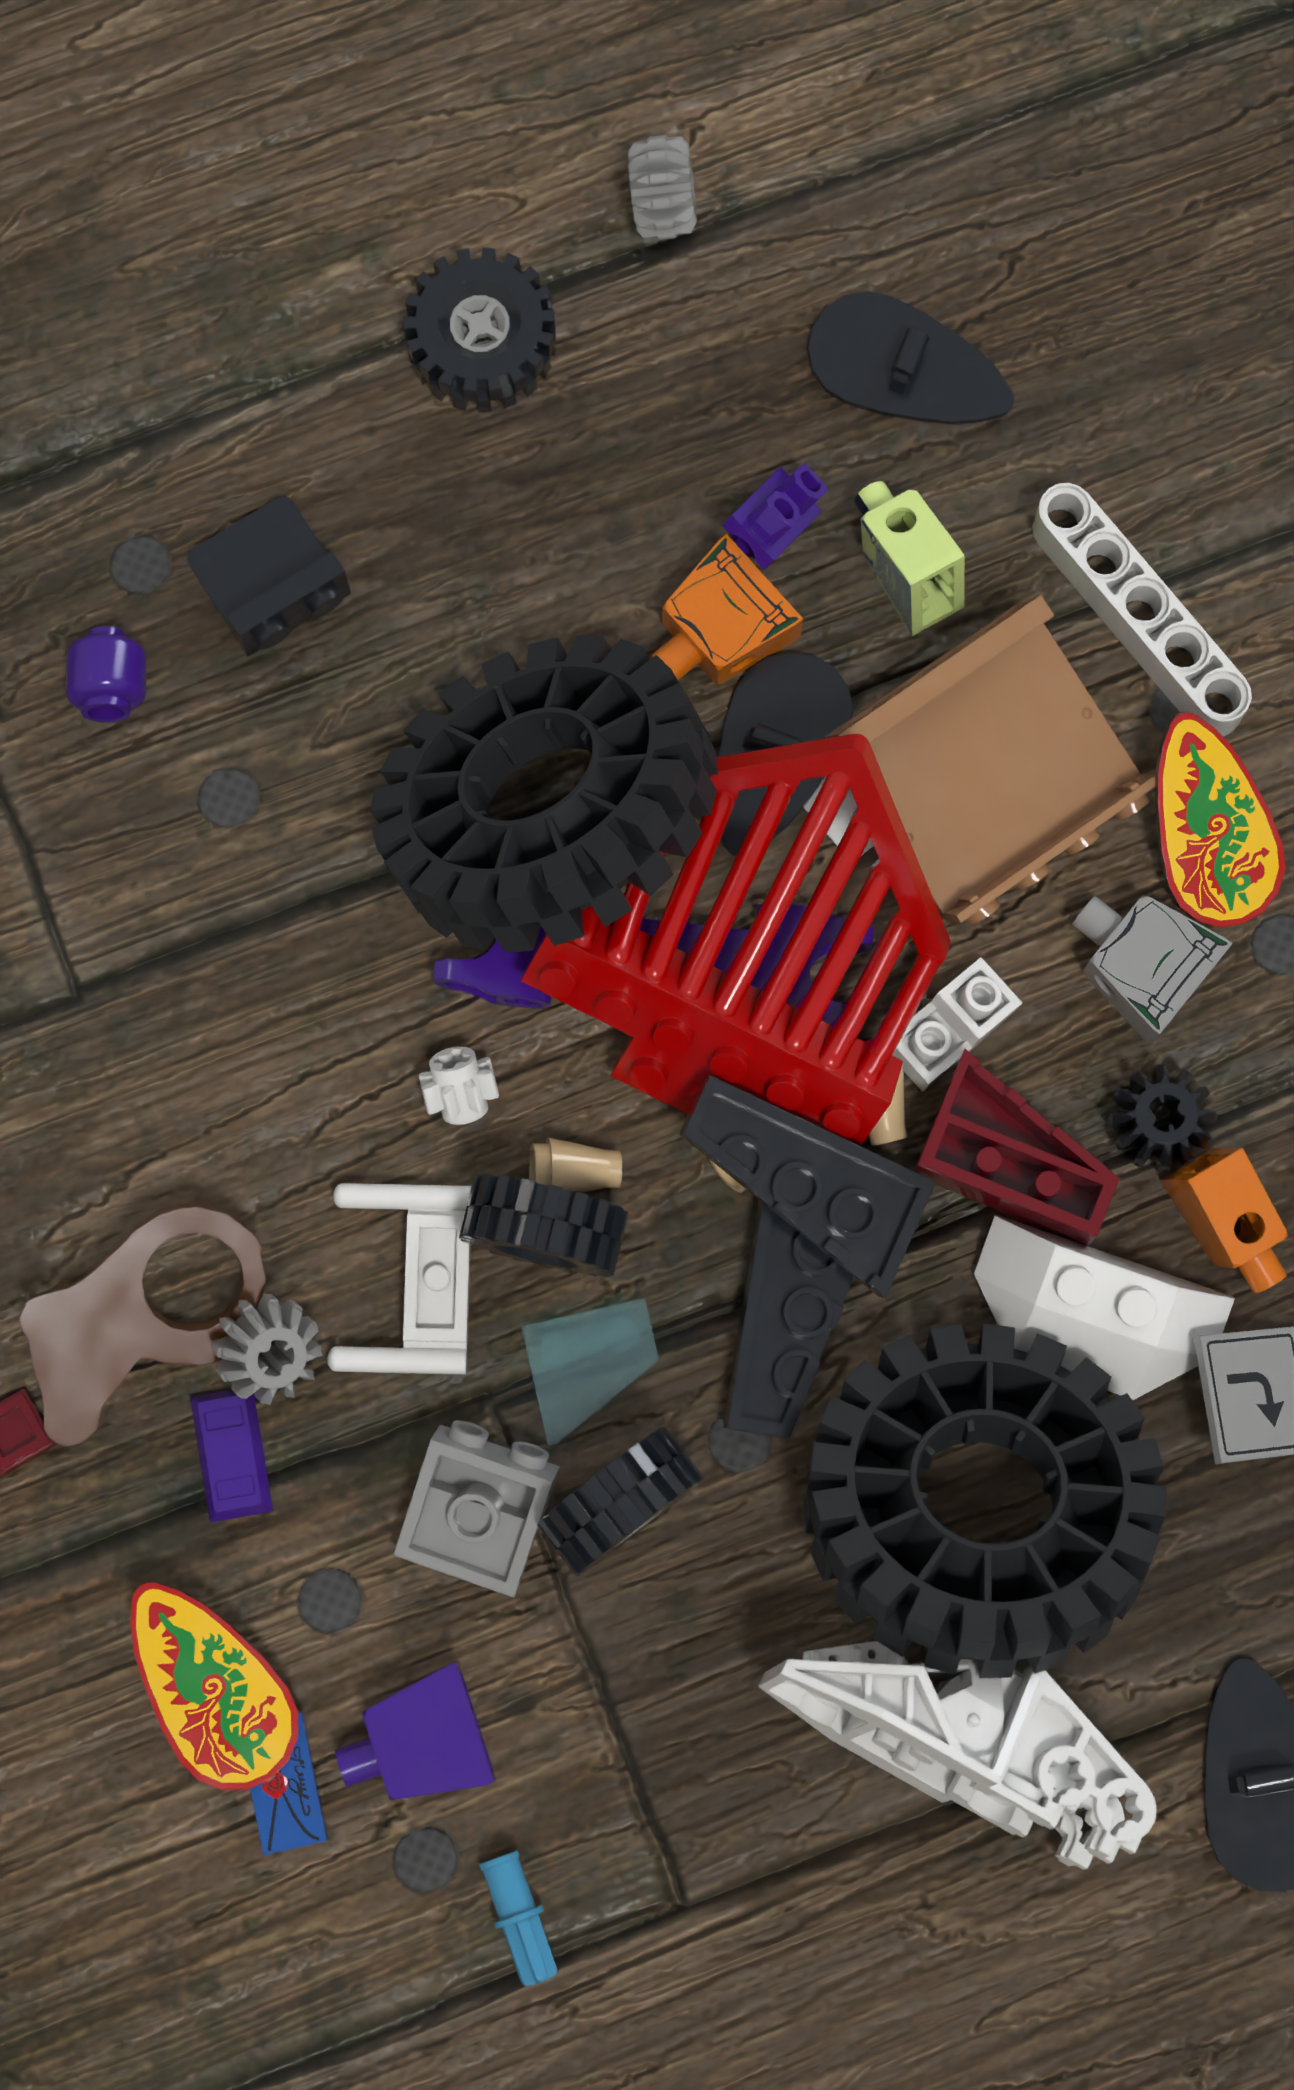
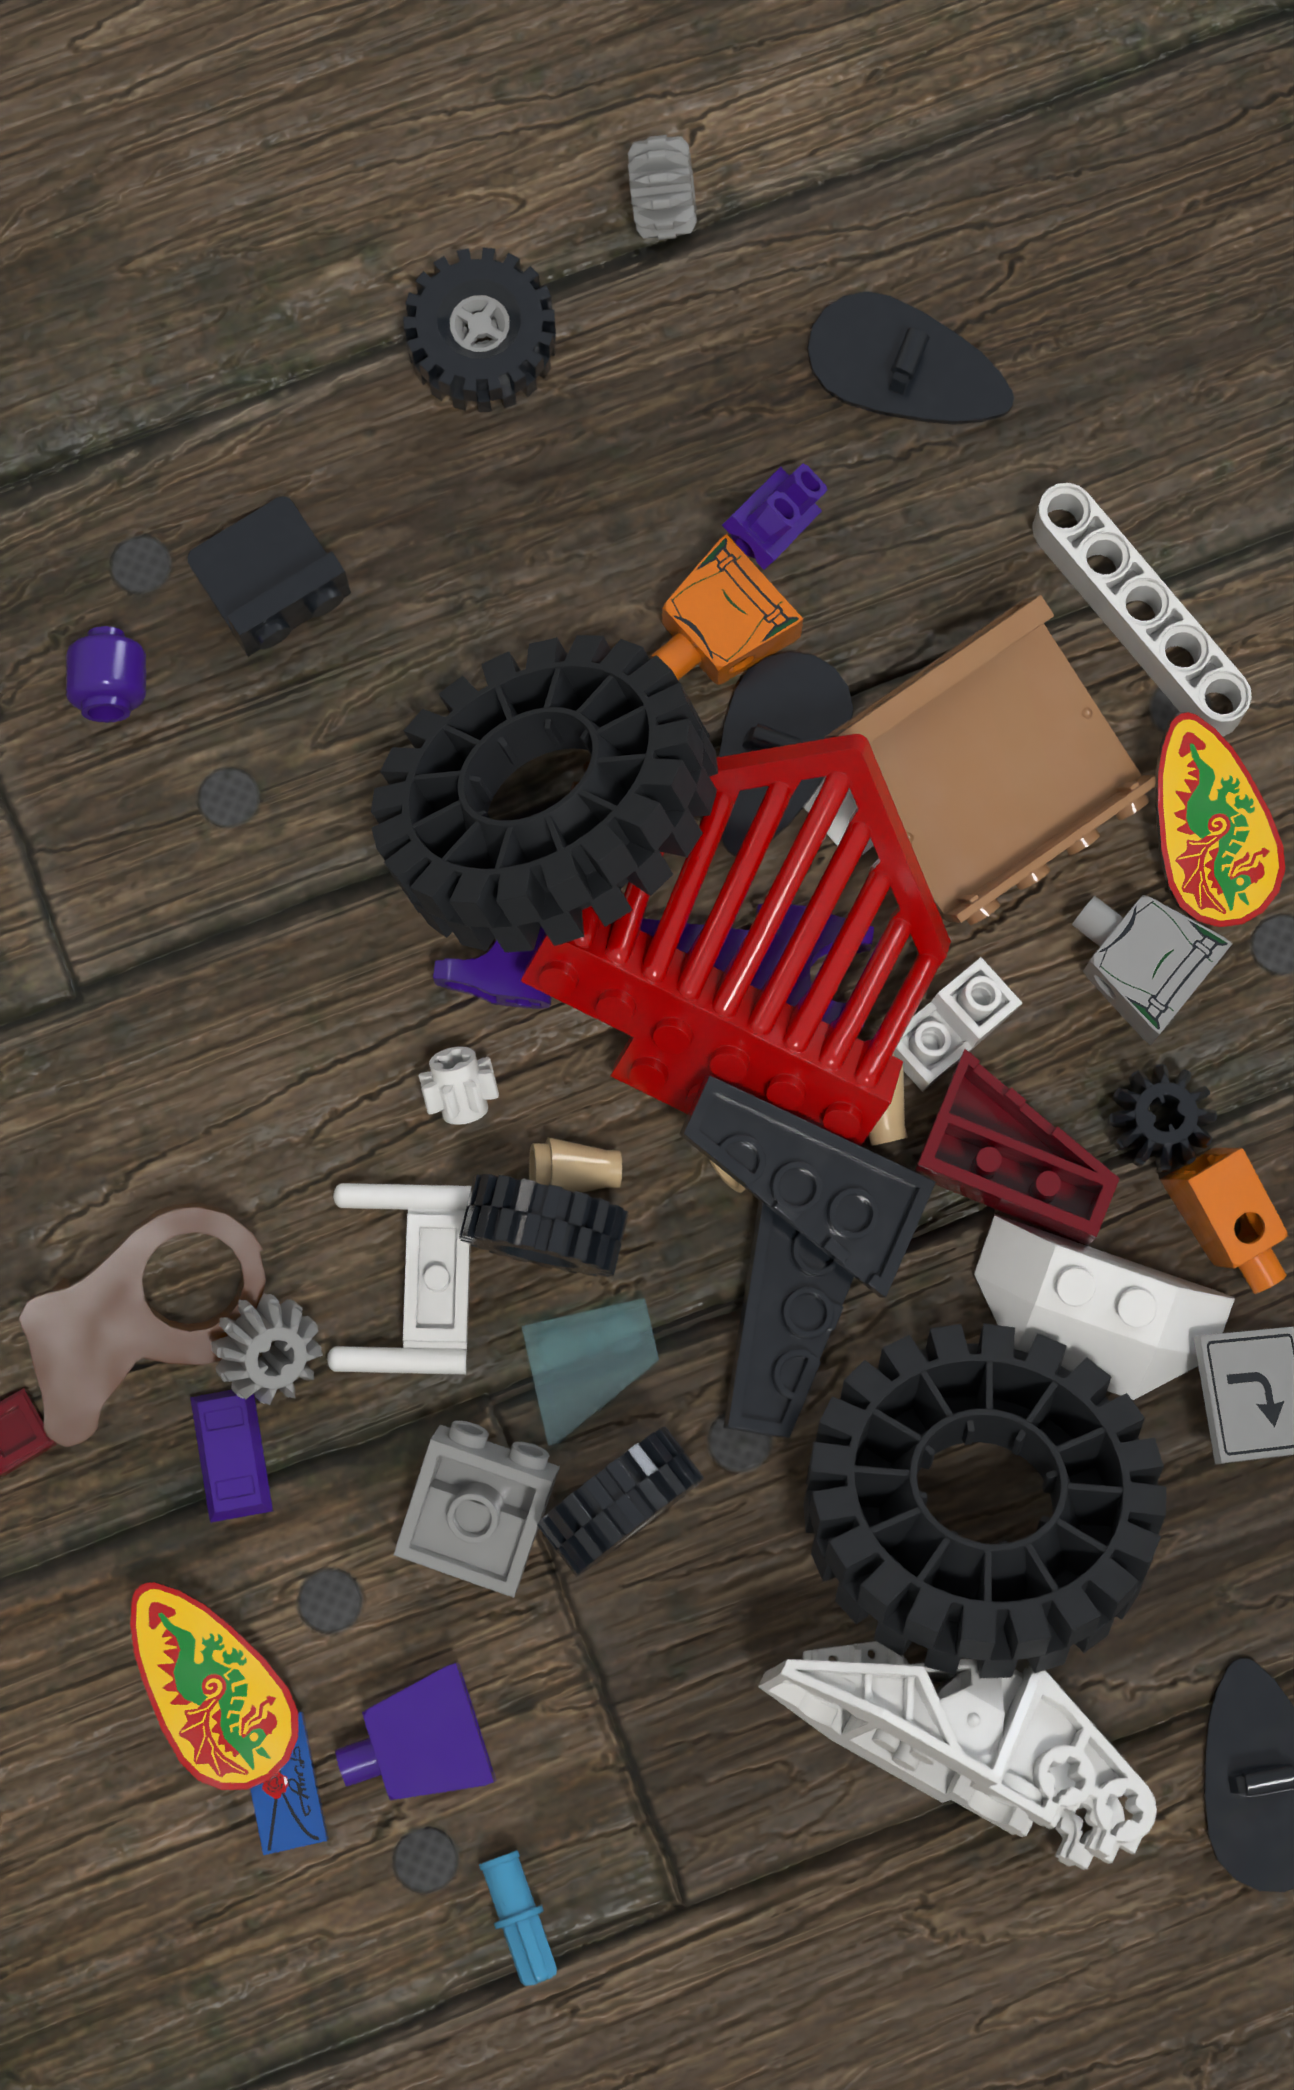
(911, 556): yellowish green torso -> none

